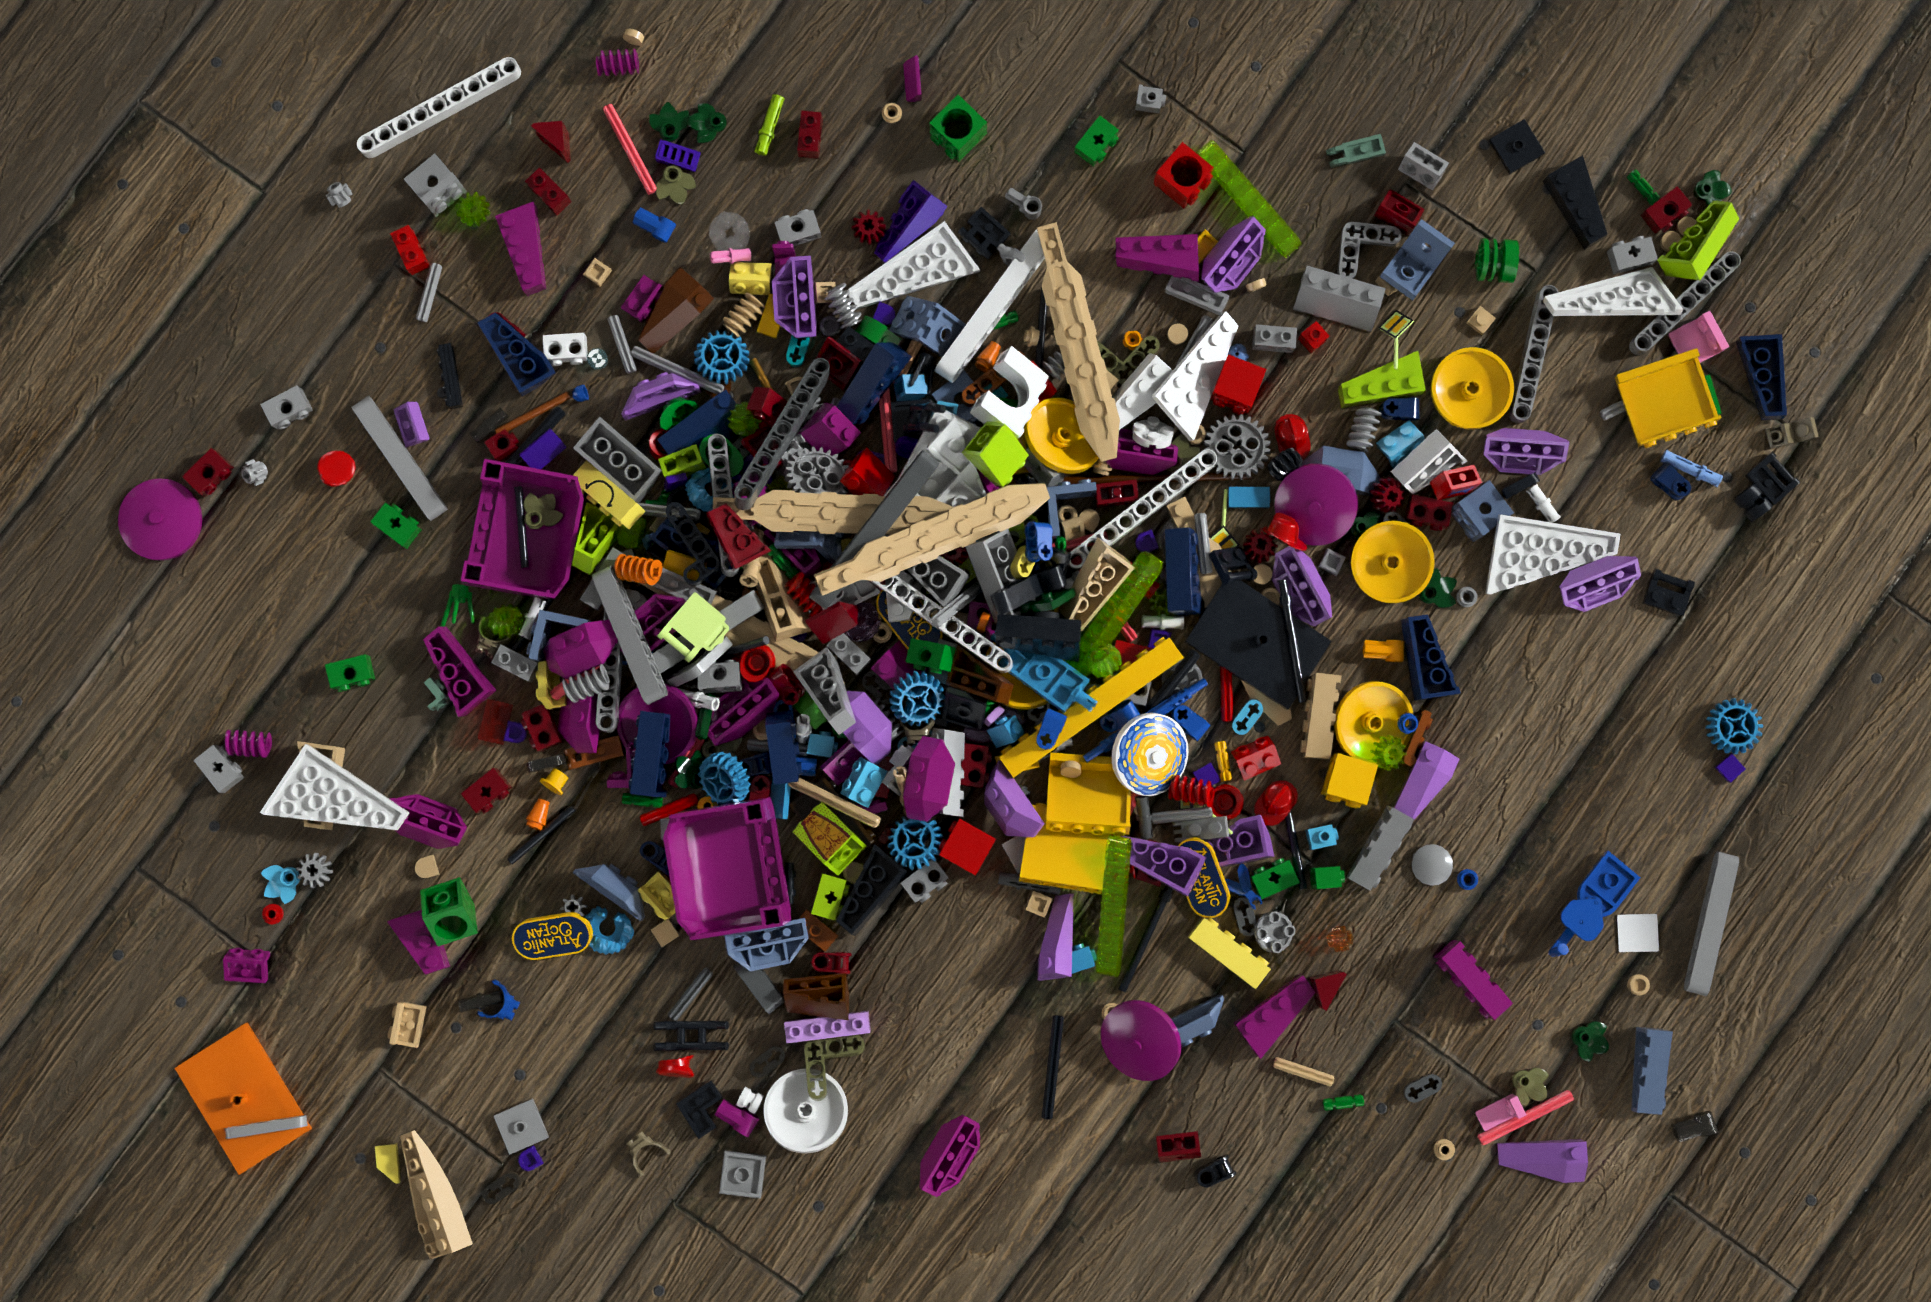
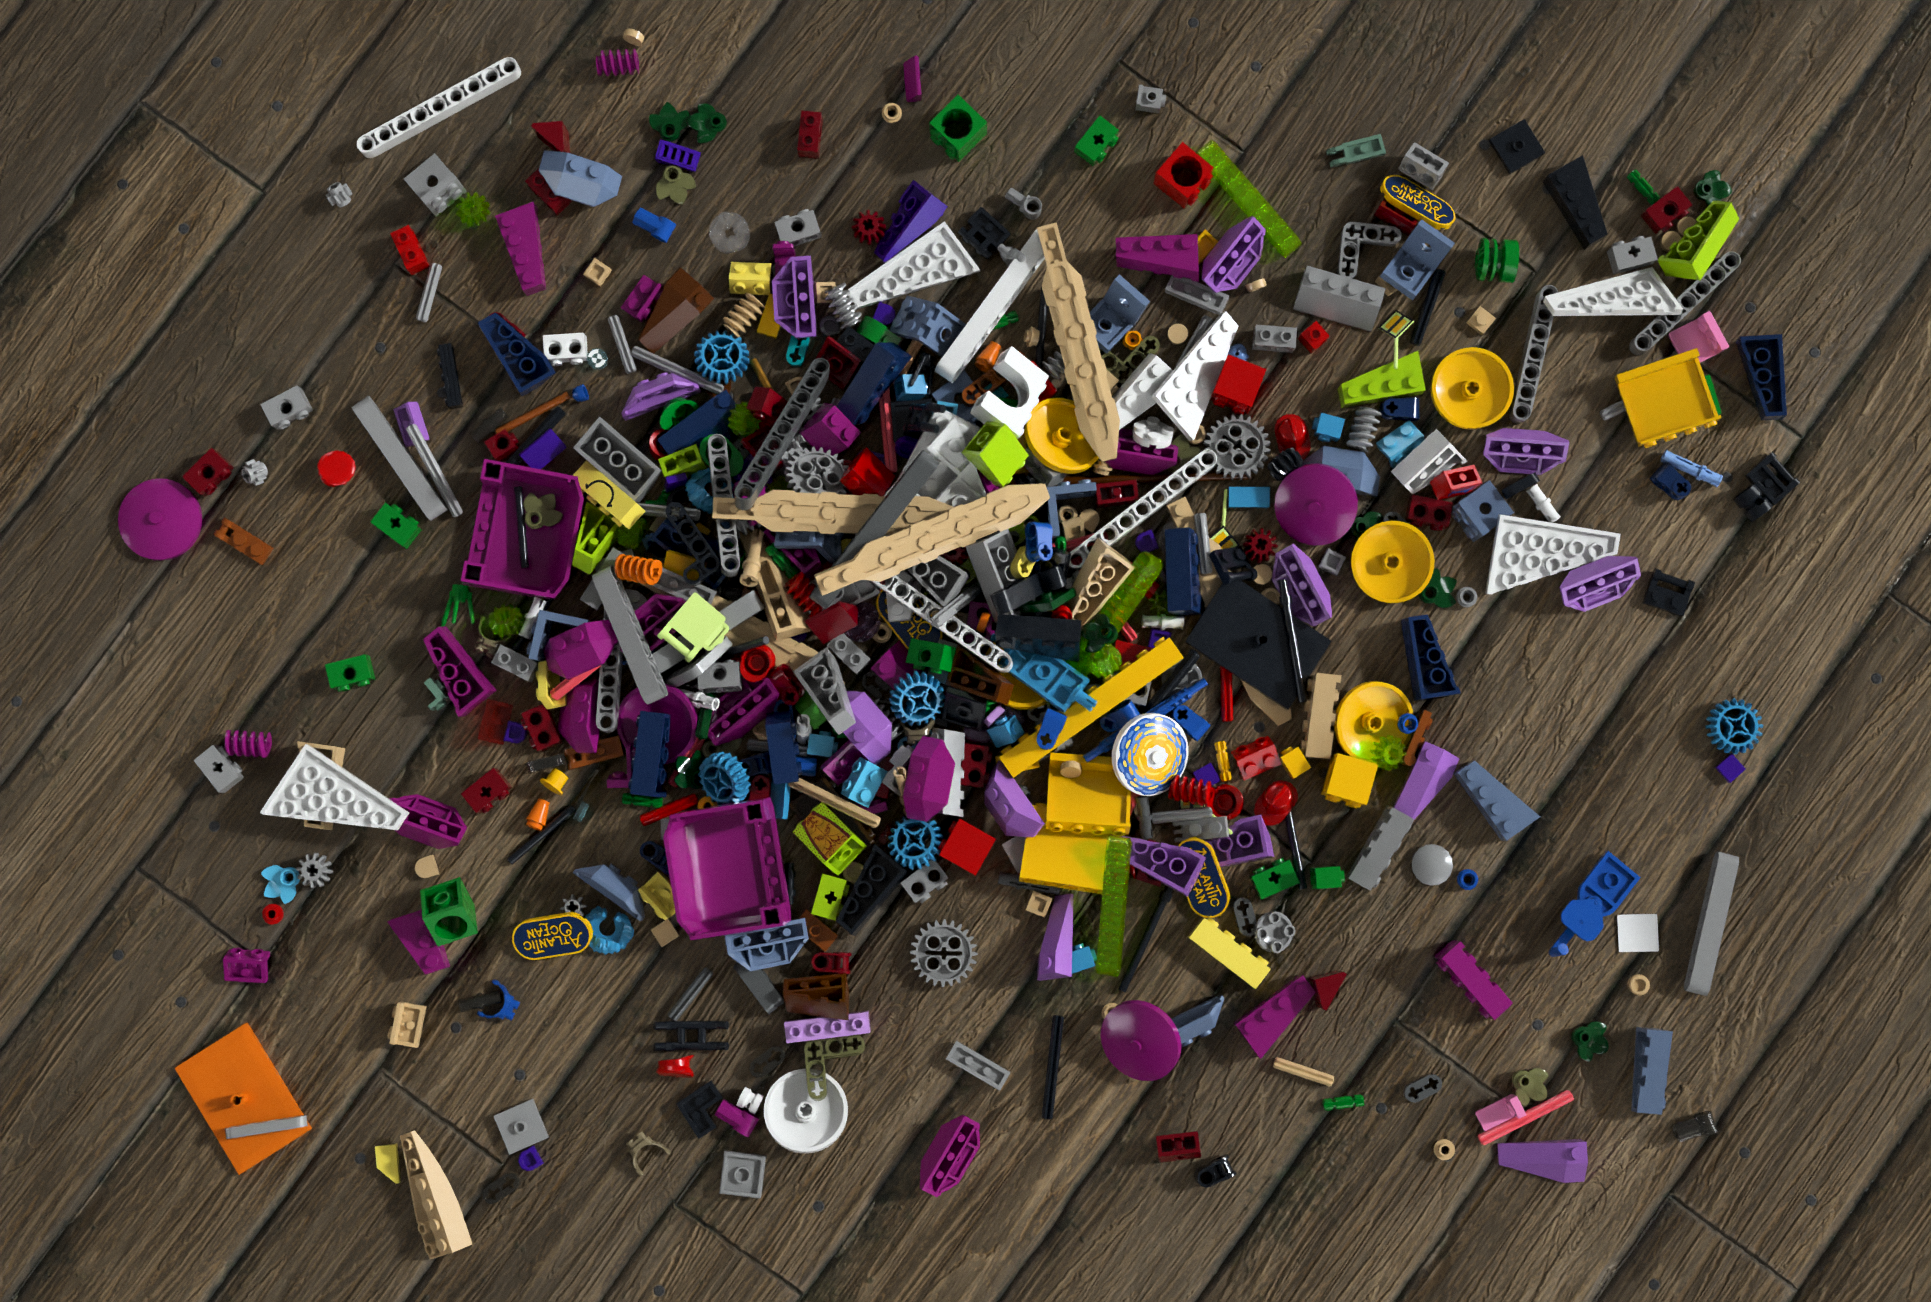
(244, 541): none -> dark orange plate
(434, 470): none -> light grey axle
(579, 178): none -> sand blue wedge
(581, 811): none -> clear light blue tile
(588, 685): light grey piece -> none
(629, 149): coral axle -> none
(730, 256): bright pink axle -> none
(736, 538): dark red wing -> none
(767, 134): lime pin -> none
(943, 972): none -> light grey gear
(978, 1065): none -> light grey plate
(1062, 612): none -> red plate
(1096, 634): none -> dark green plate
(1119, 310): none -> sand blue bracket
(1243, 713): medium azure beam -> none
(1244, 887): blue piece -> none
(1286, 530): red piece -> none
(1294, 762): none -> yellow brick
(1321, 836): medium azure brick -> none
(1328, 427): none -> dark azure brick
(1340, 938): clear orange gear -> none
(1387, 494): dark red gear -> none
(1389, 650): light orange piece -> none
(1417, 202): none -> tile
(1427, 307): none -> black axle
(1496, 803): none -> sand blue wedge
(1791, 433): dark tan slope -> none

